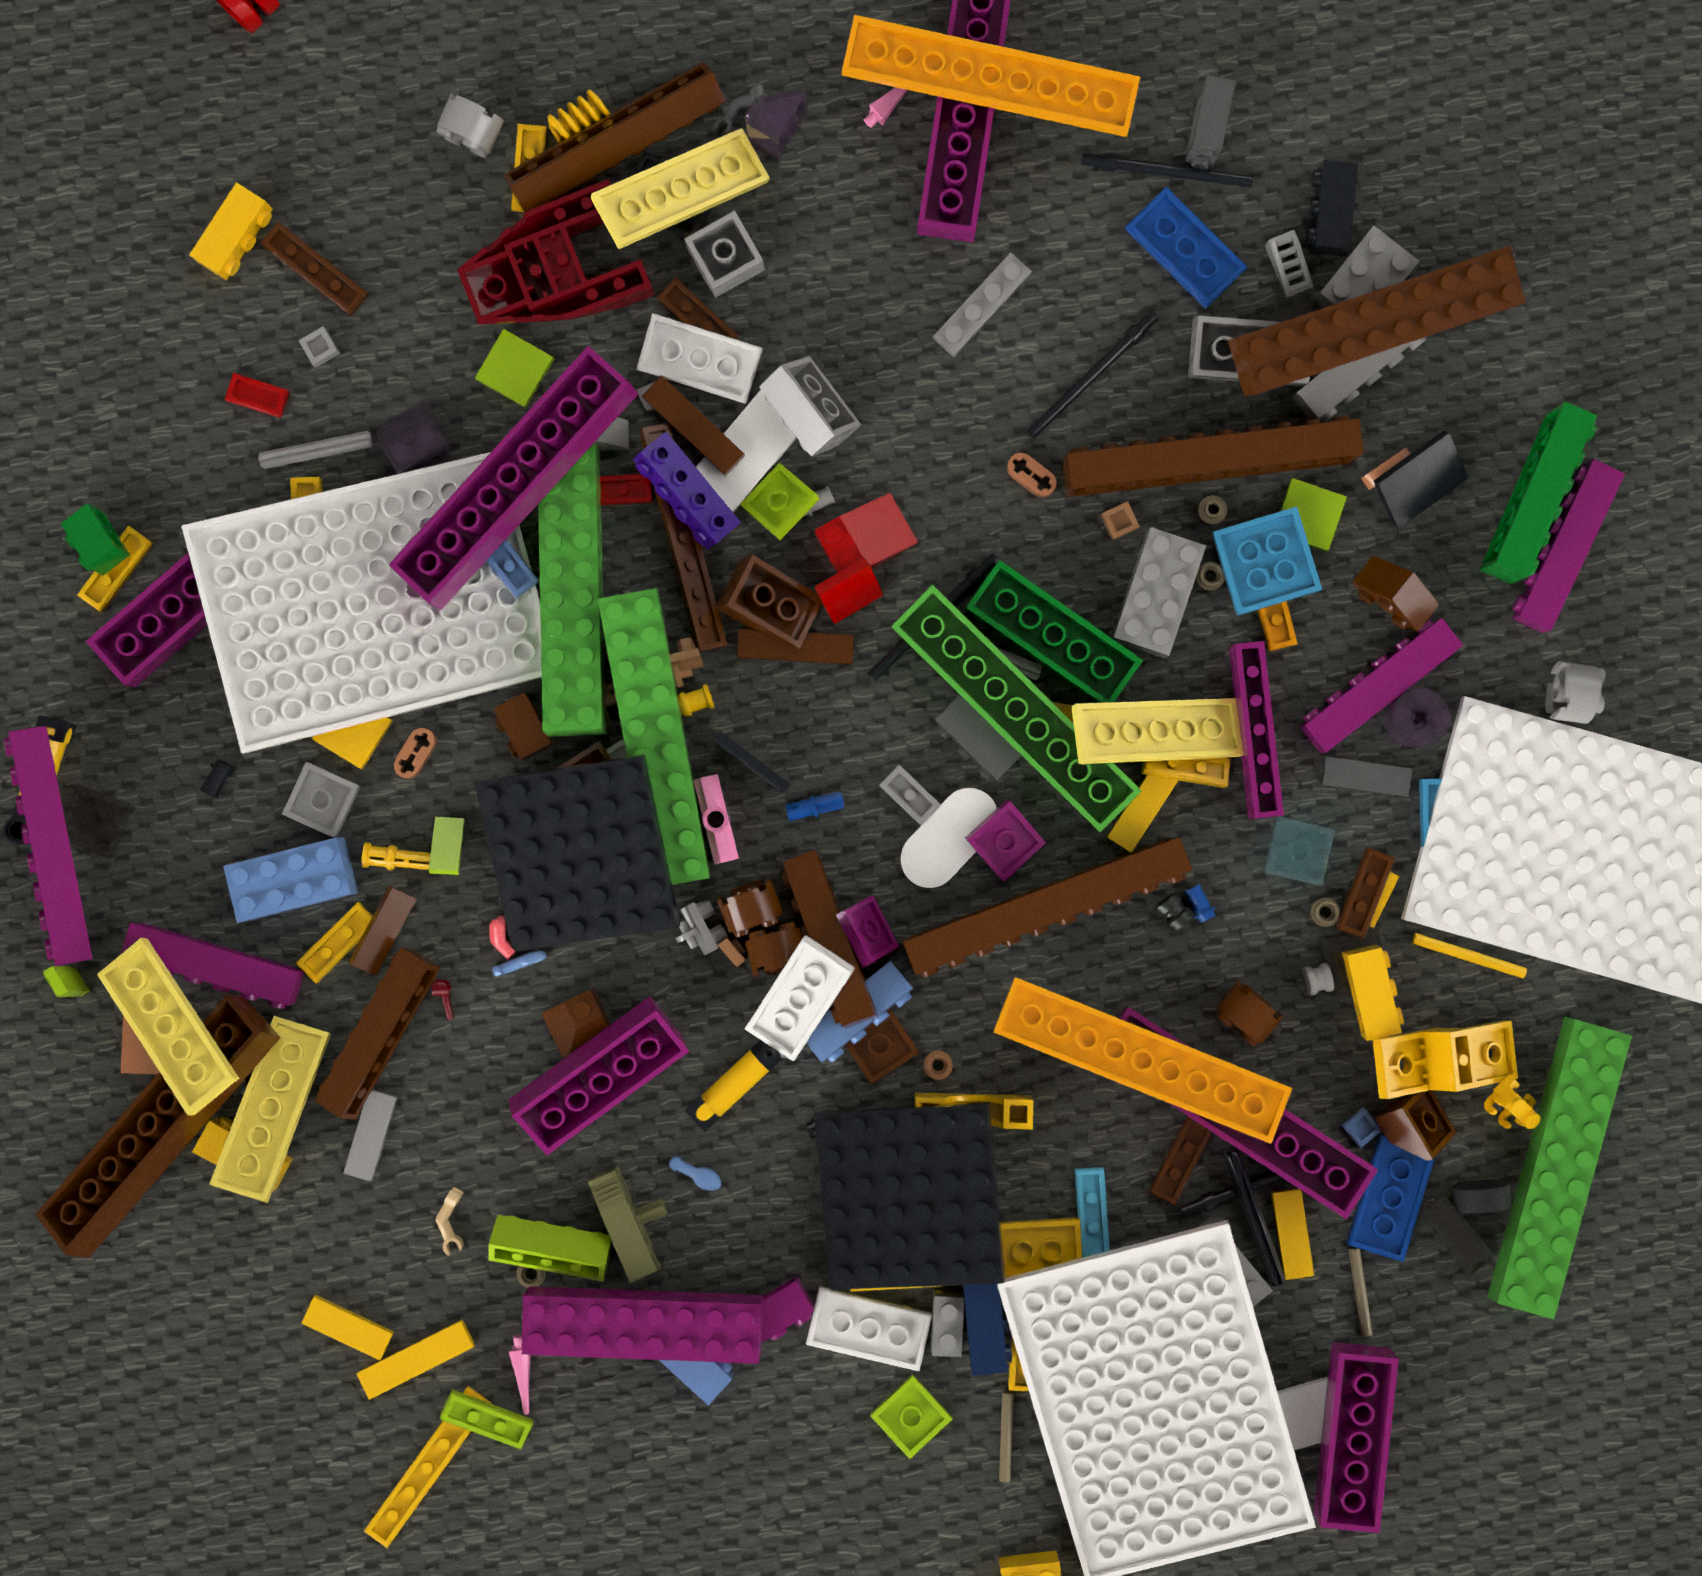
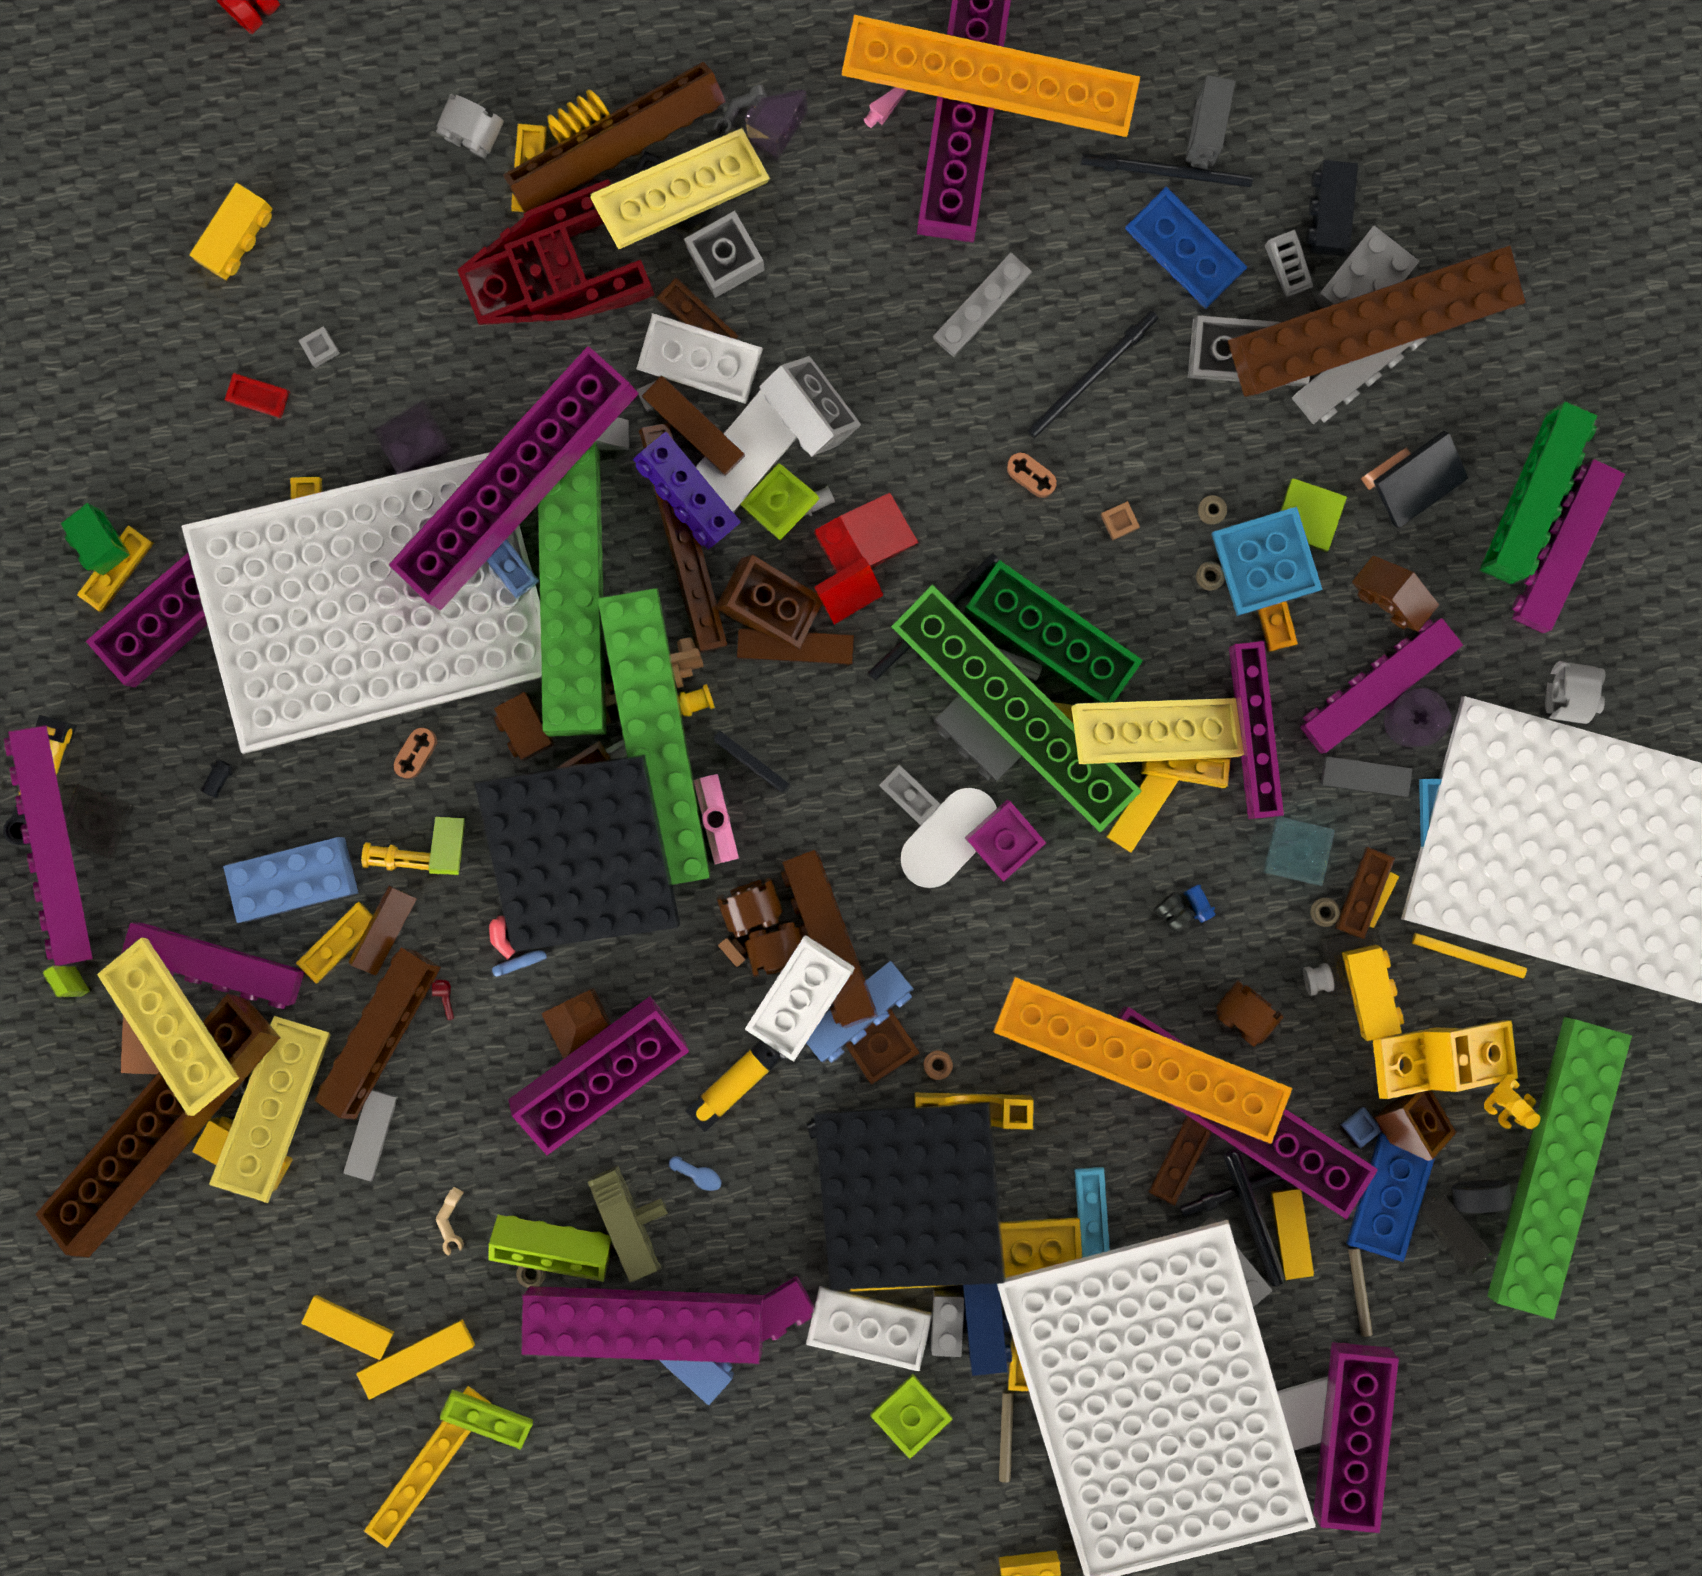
(314, 269): reddish brown tile -> none
(315, 449): light grey axle -> none
(321, 800): light grey tile -> none
(355, 742): yellow tile -> none
(514, 368): lime tile -> none
(521, 1367): bright pink piece -> none
(625, 490): red tile -> none
(706, 939): light grey hips -> none
(814, 806): blue axle -> none
(867, 930): magenta tile -> none
(1046, 905): reddish brown brick -> none
(1158, 593): light grey brick -> none
(1212, 457): reddish brown brick -> none

